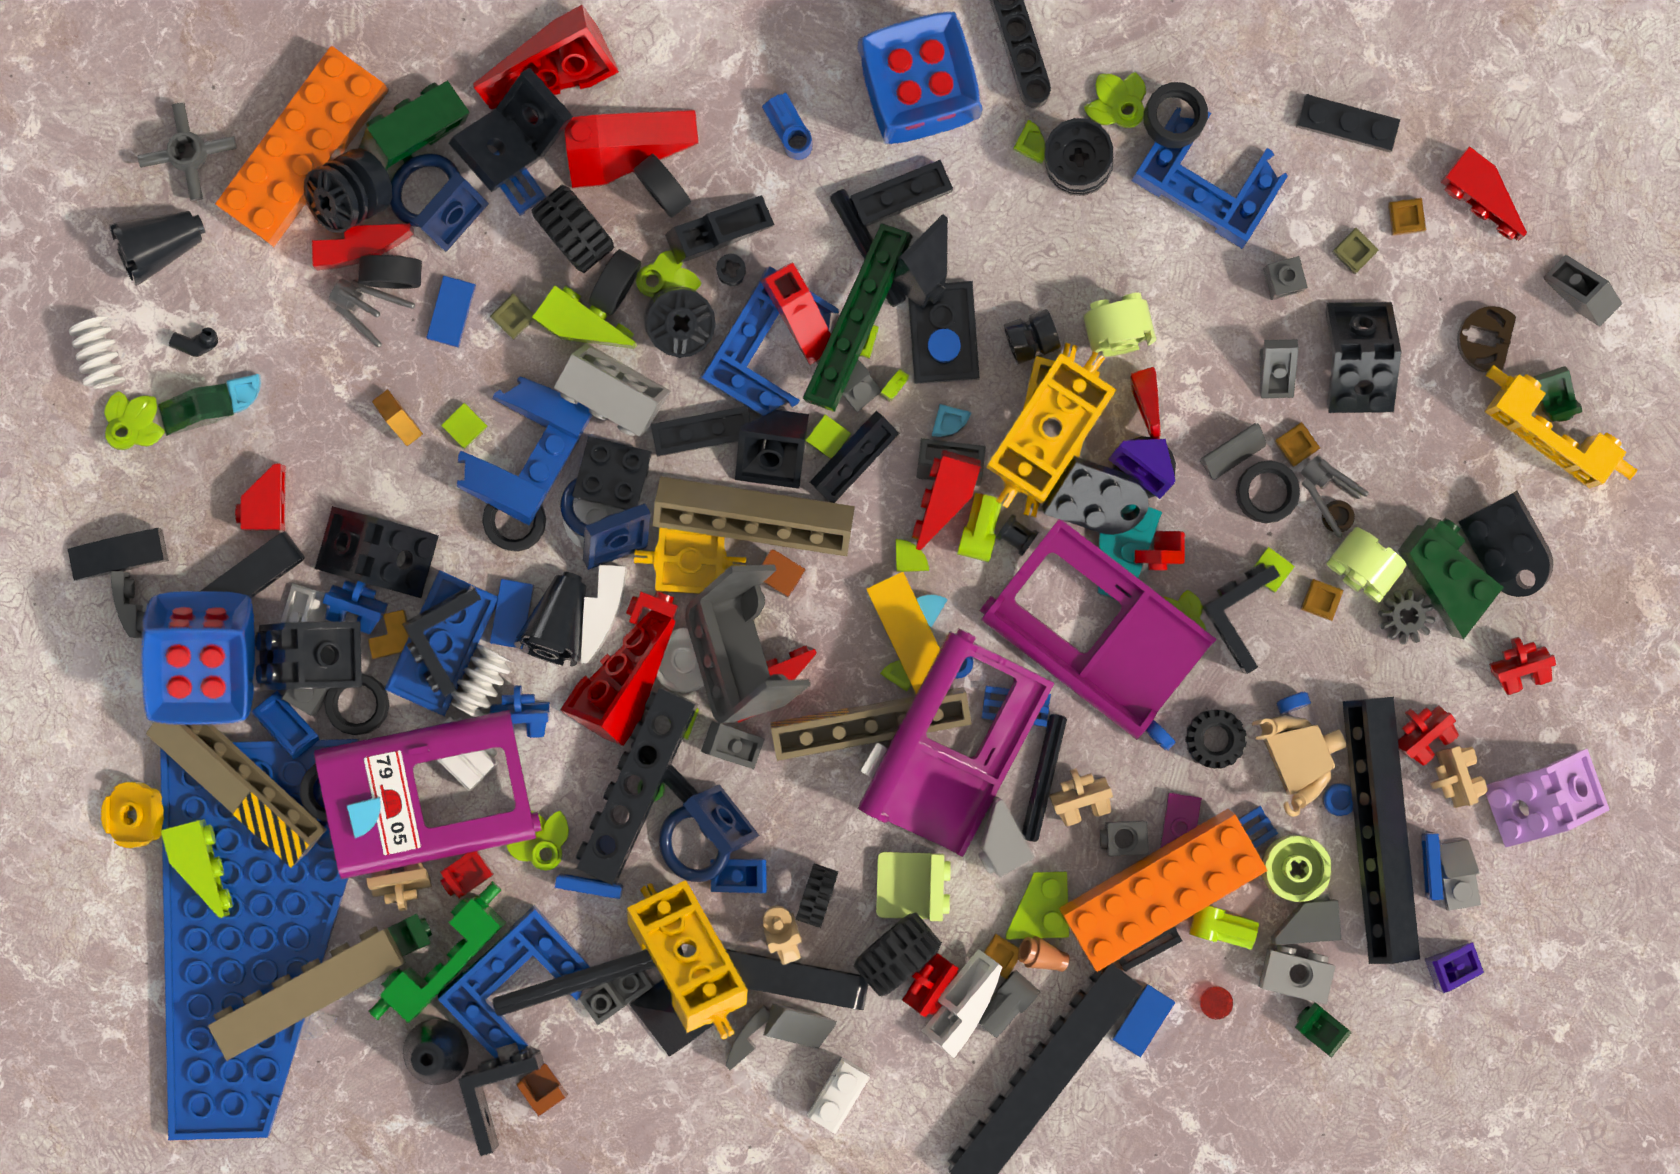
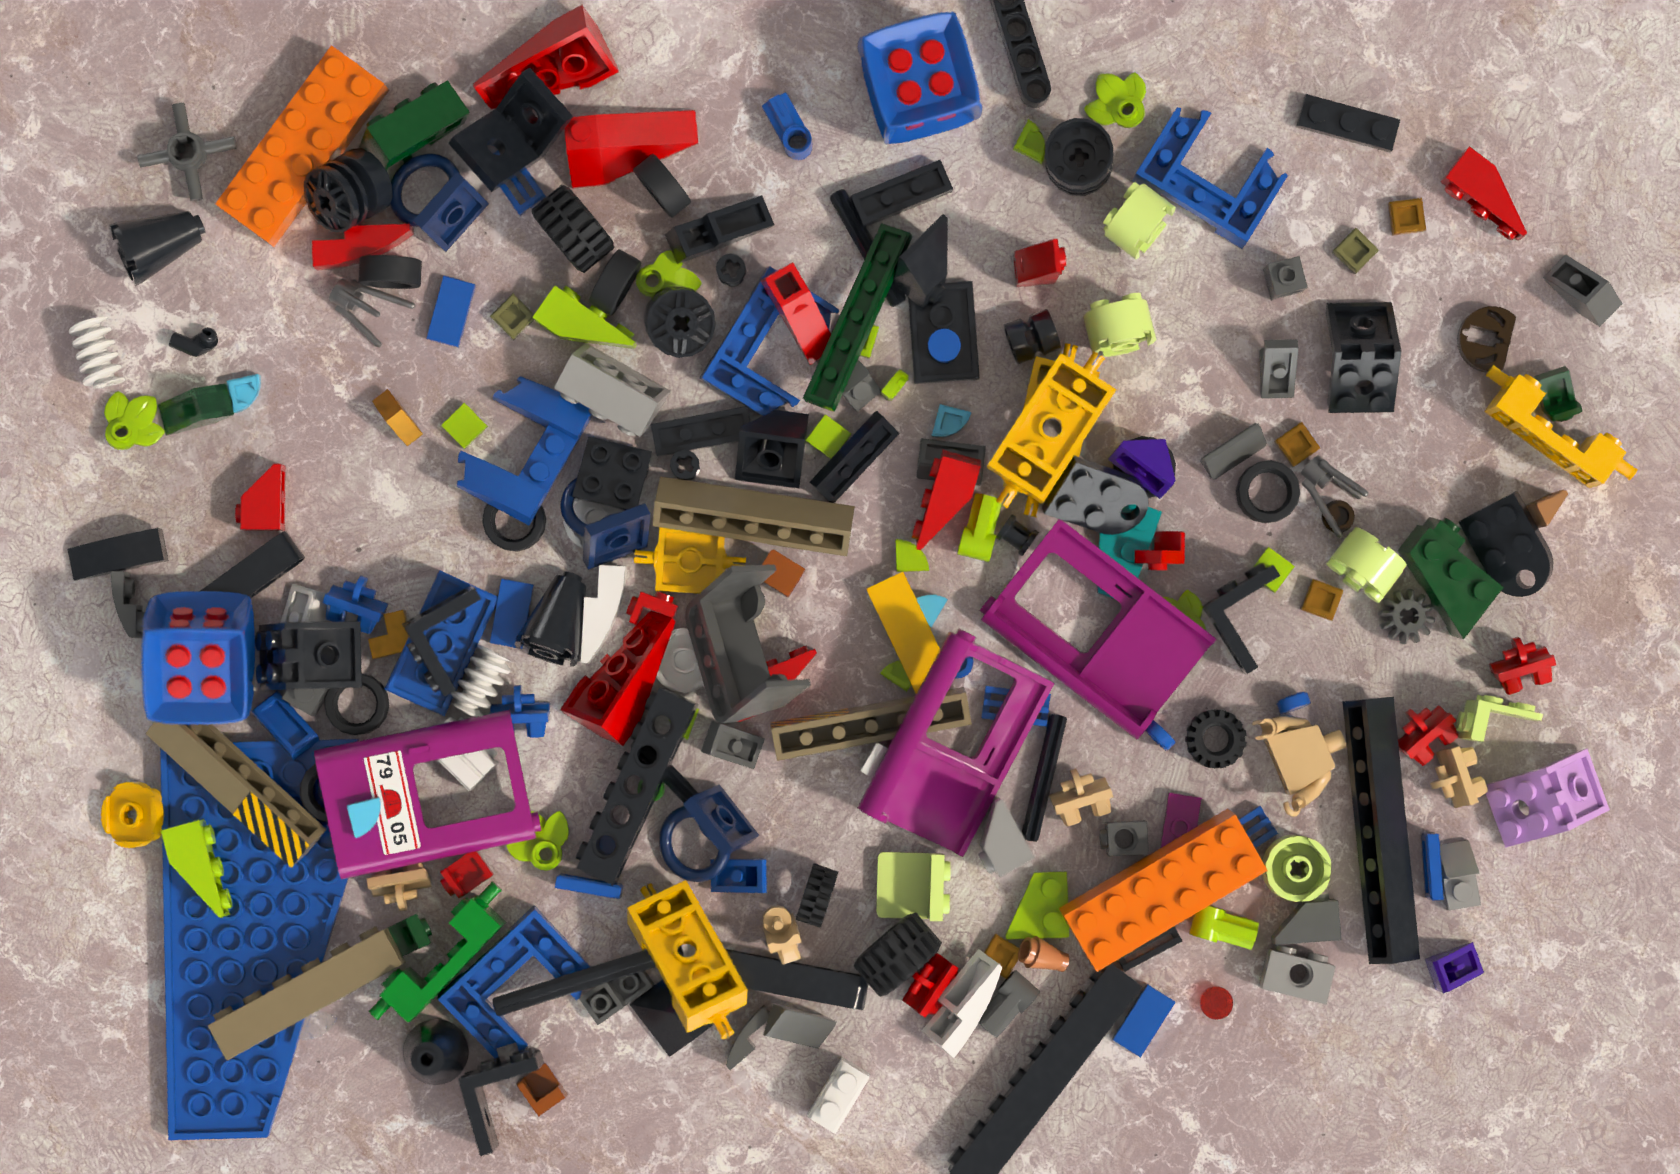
(374, 551): black bracket -> none
(684, 455): none -> black bush
(1039, 264): none -> red slope
(1138, 220): none -> yellowish green brick
(1146, 397): red slope -> none
(1192, 97): black tyre -> none
(1322, 1029): dark green bracket -> none
(1338, 799): blue tile -> none
(1474, 719): none -> yellowish green bracket
(1546, 507): none -> medium nougat slope

